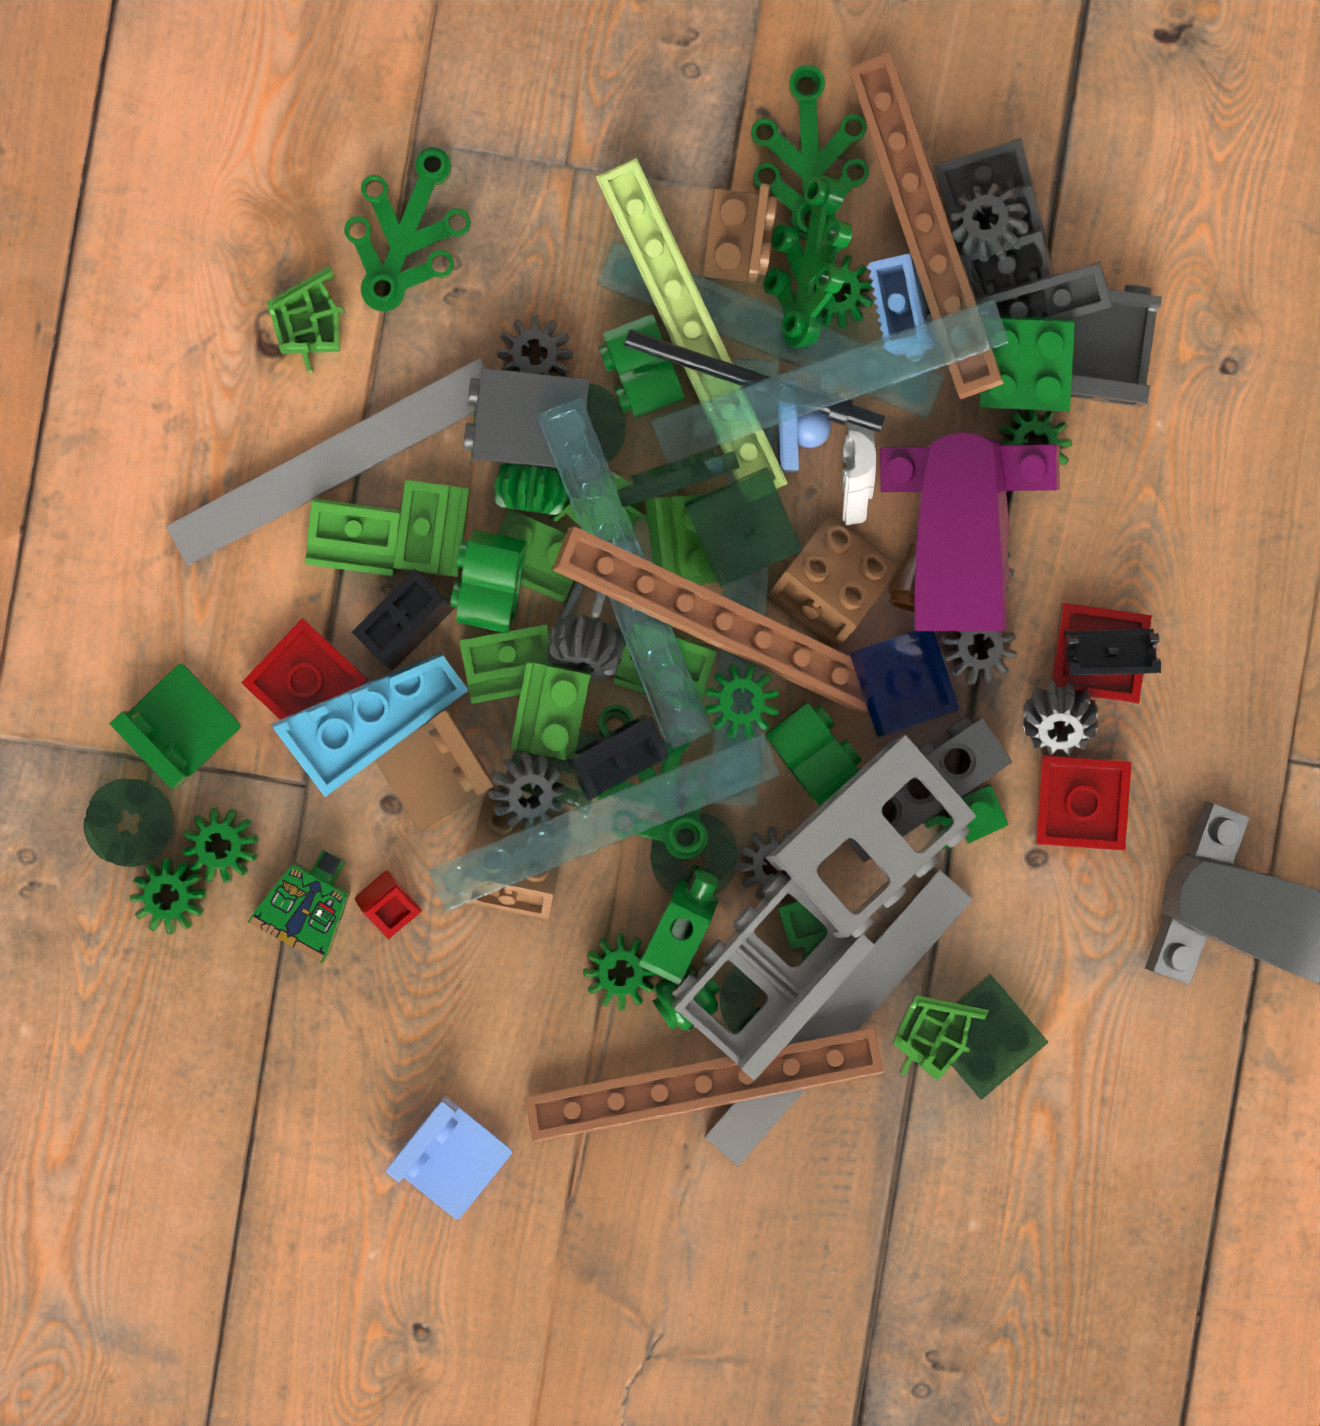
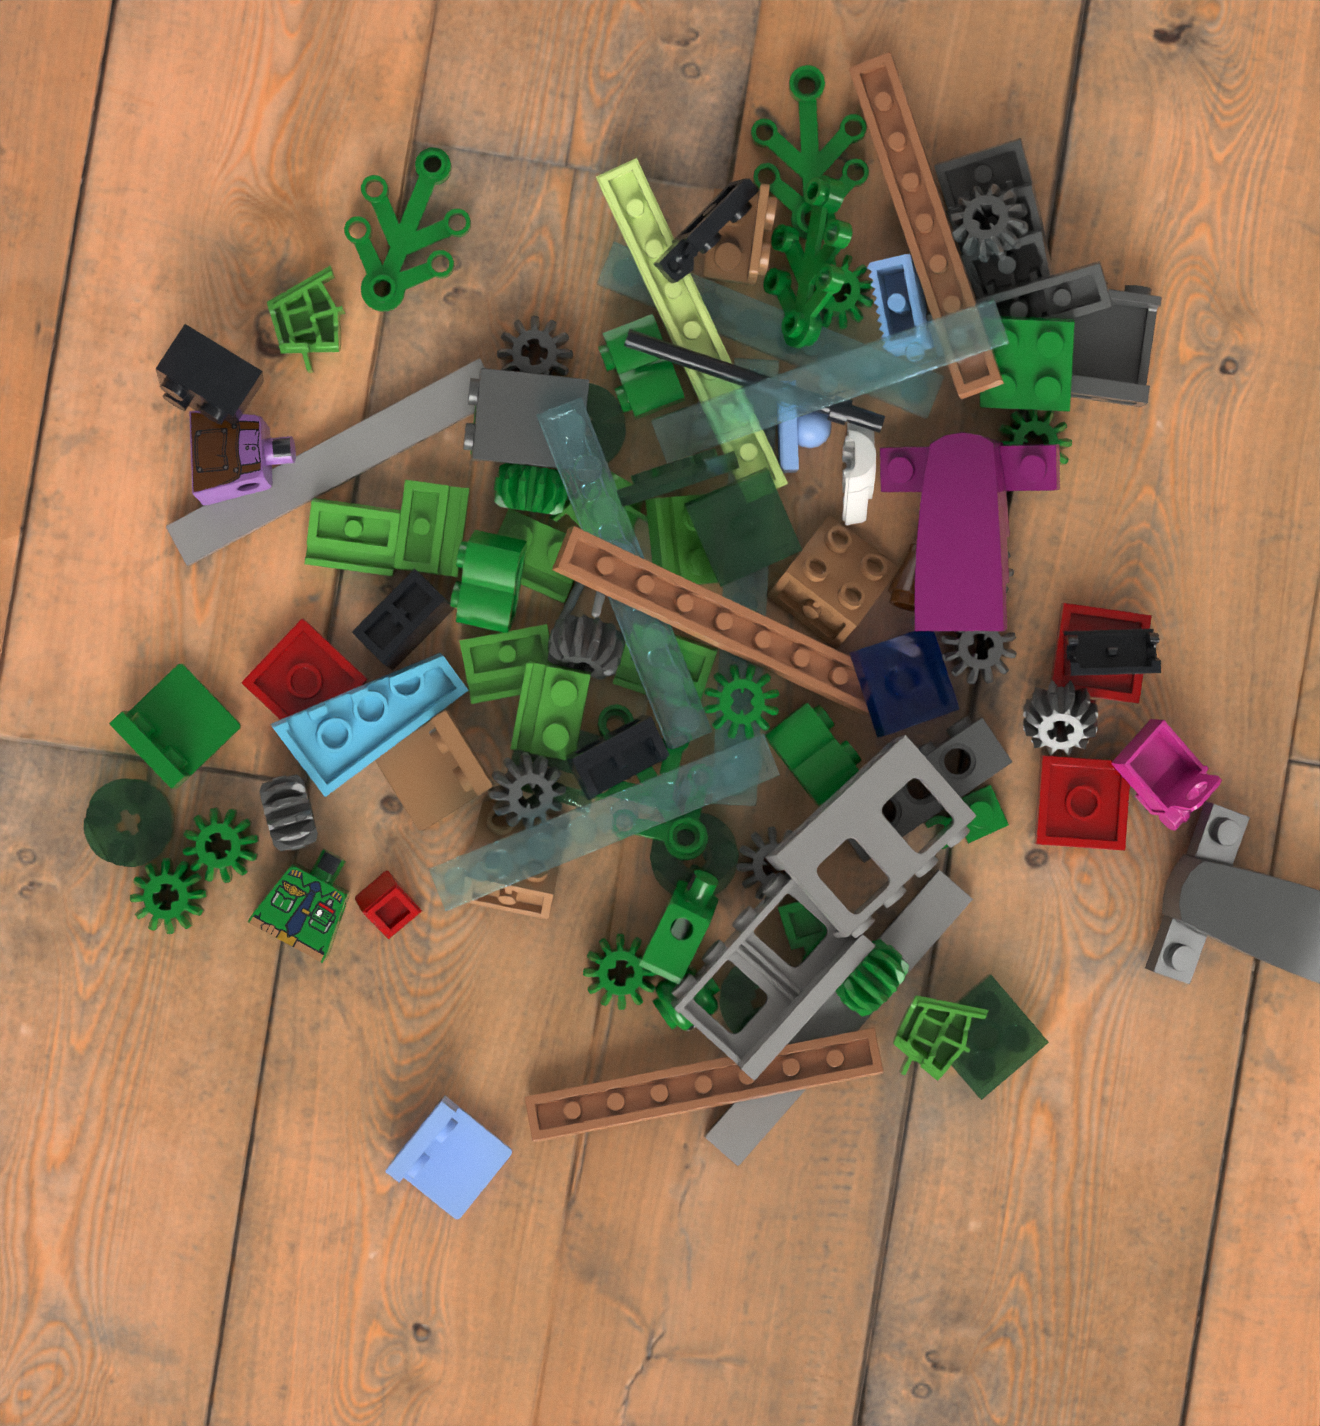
(207, 377): none -> black brick
(234, 459): none -> torso
(288, 812): none -> dark grey gear
(704, 230): none -> black hinge
(873, 979): none -> green gear
(1165, 774): none -> dark pink piece

